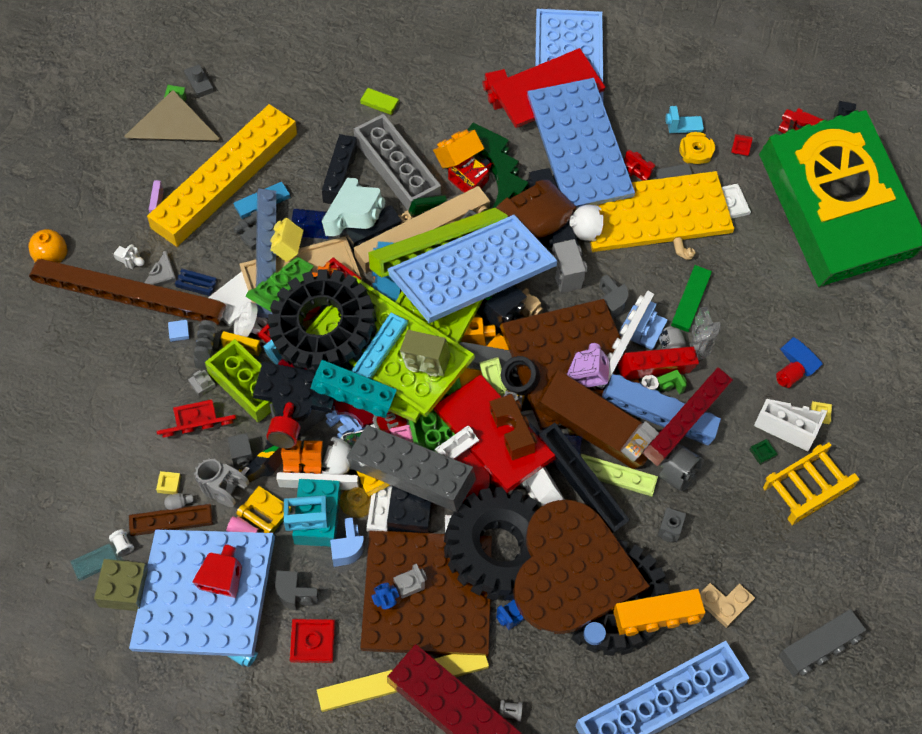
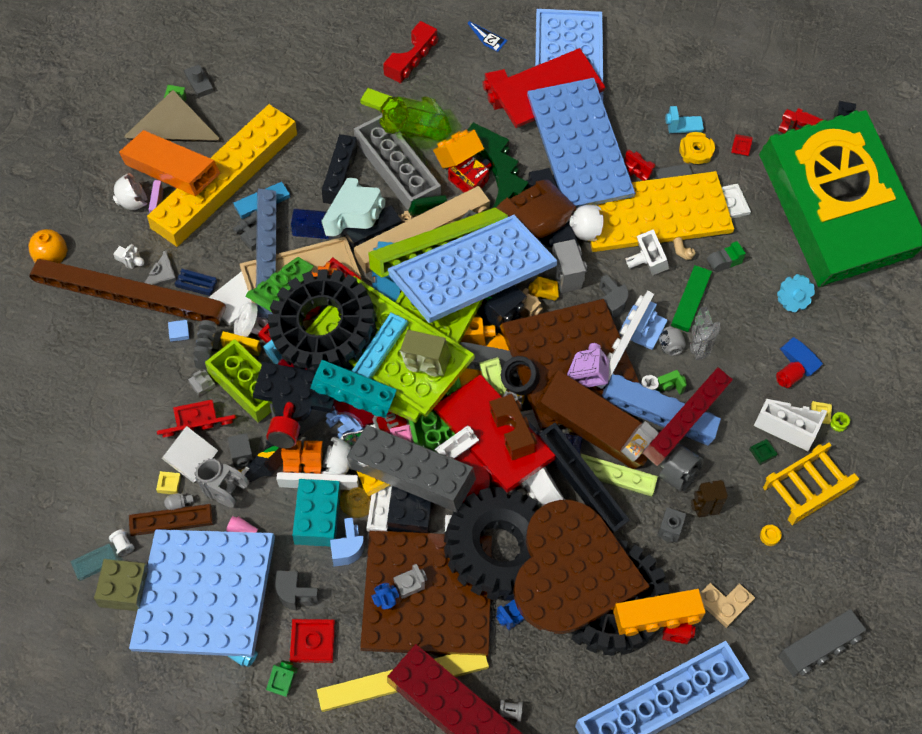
(128, 193): none -> white cylinder
(169, 163): none -> orange brick
(187, 452): none -> white tile
(219, 573): red torso -> none
(265, 504): yellow plate -> none
(281, 678): none -> green bracket
(286, 239): light yellow brick -> none
(307, 520): medium azure tile -> none
(400, 65): none -> red arch
(415, 118): none -> clear neon green brick
(488, 38): none -> sticker
(544, 288): none -> yellow bracket
(594, 633): medium blue tile -> none
(650, 254): none -> white brick
(657, 362): red brick -> none
(679, 634): none -> red brick
(709, 498): none -> dark brown brick
(726, 257): none -> leg
(770, 535): none -> yellow tile
(795, 293): none -> medium azure plant
(836, 425): none -> lime bush

